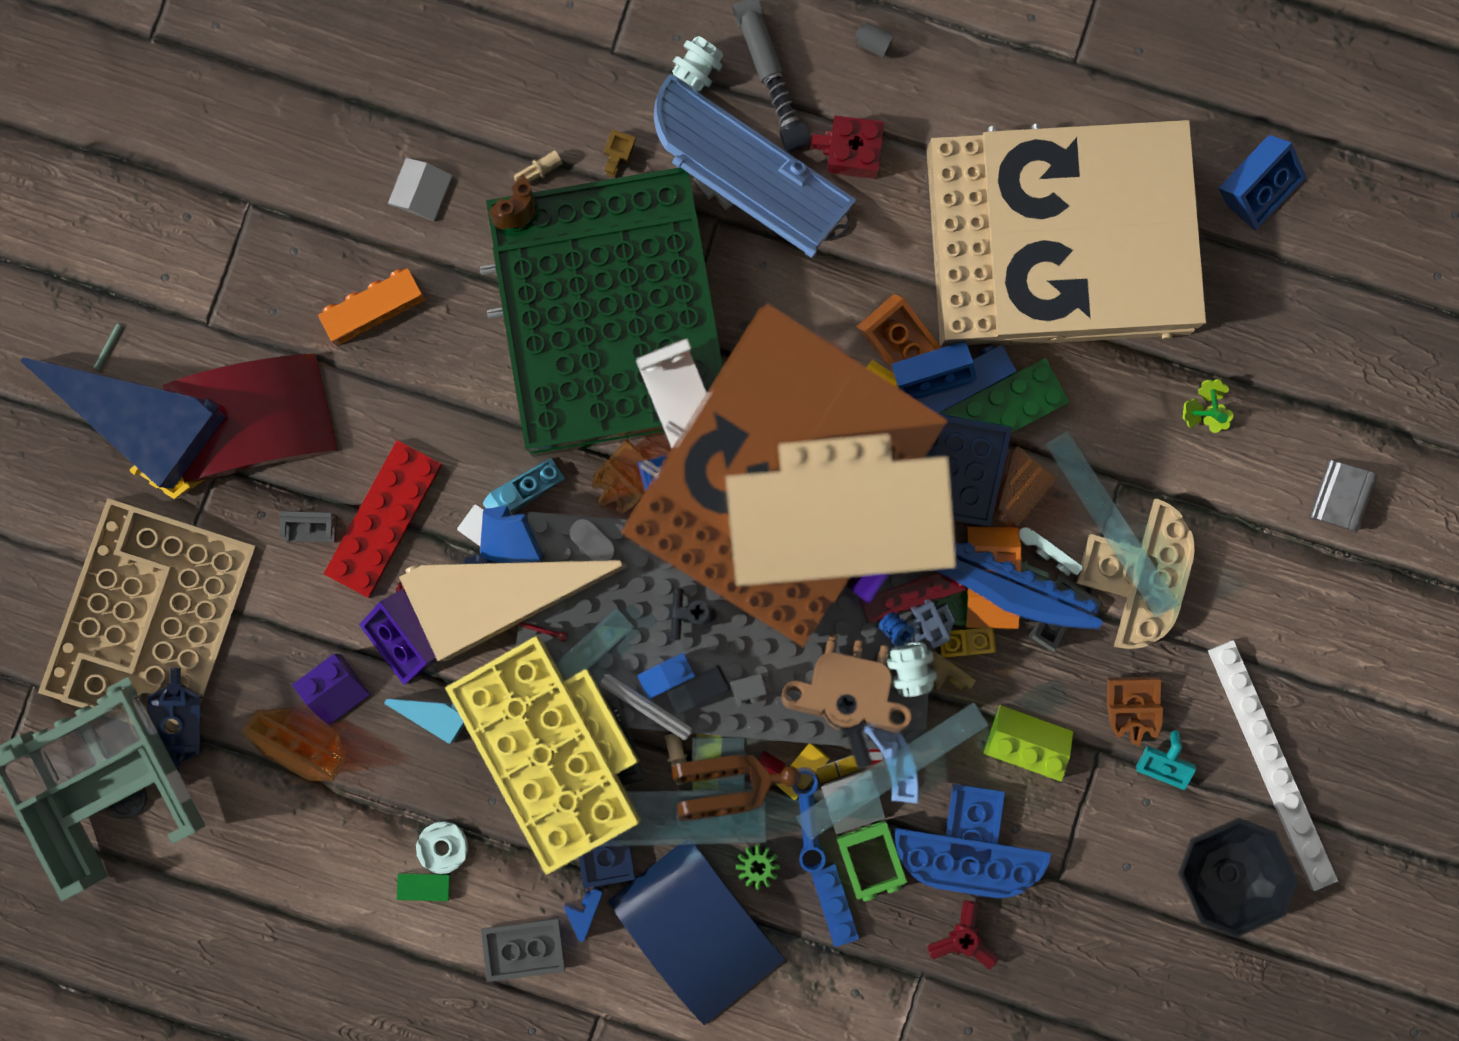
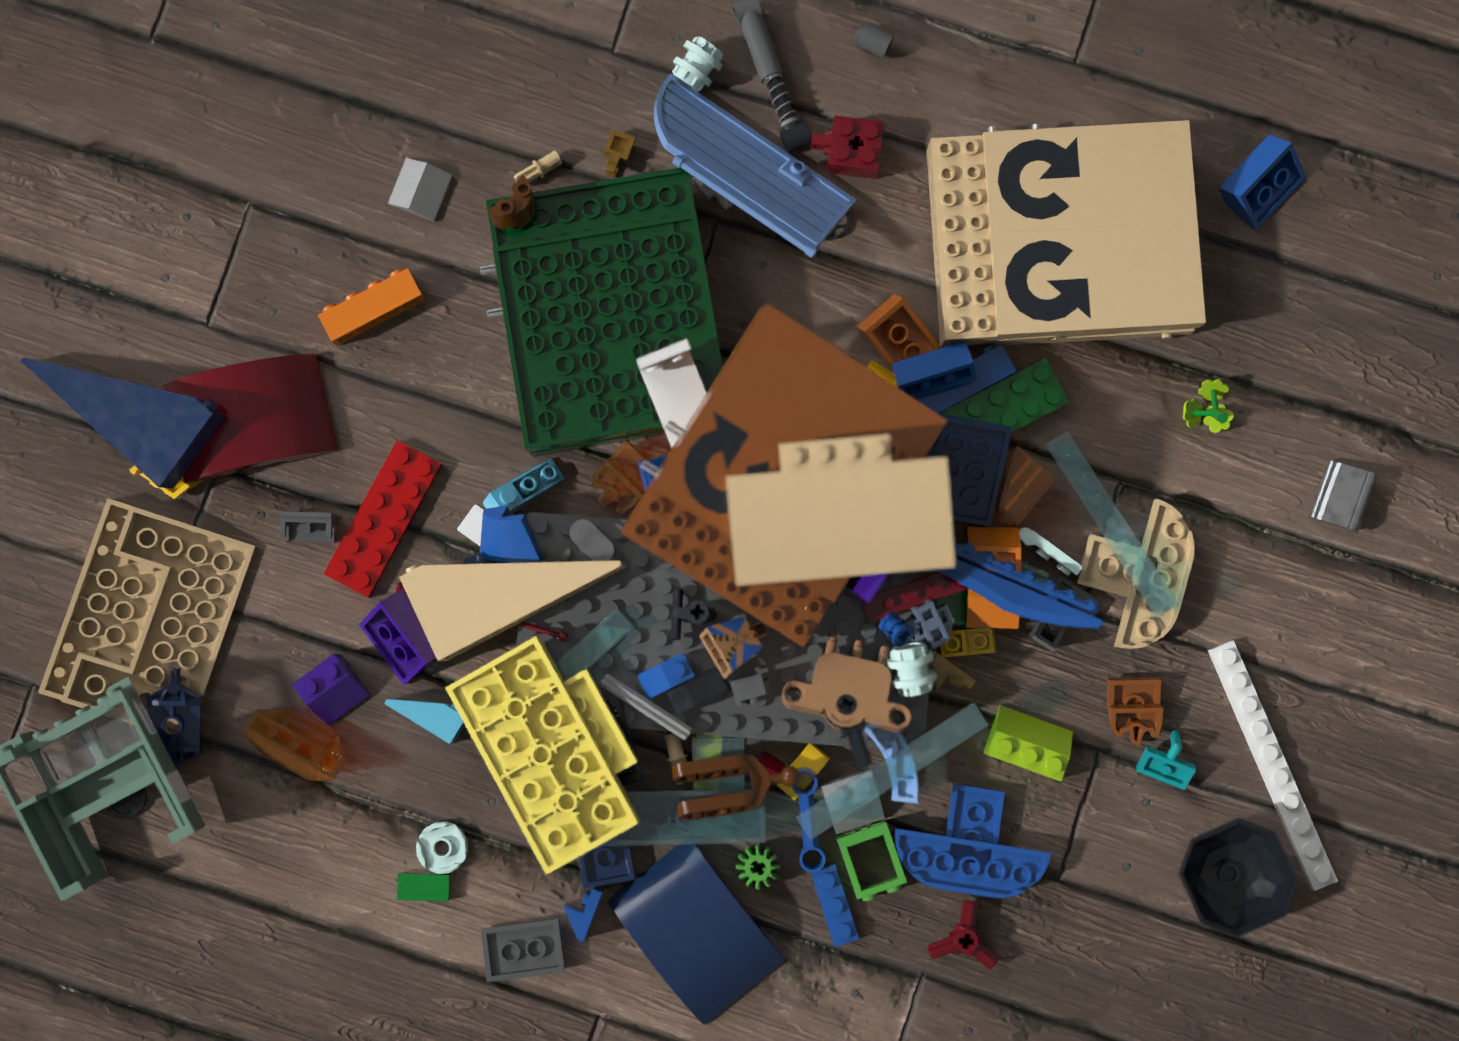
(108, 347): sand green piece -> none
(732, 643): none -> torso
(845, 766): yellow sticker -> none

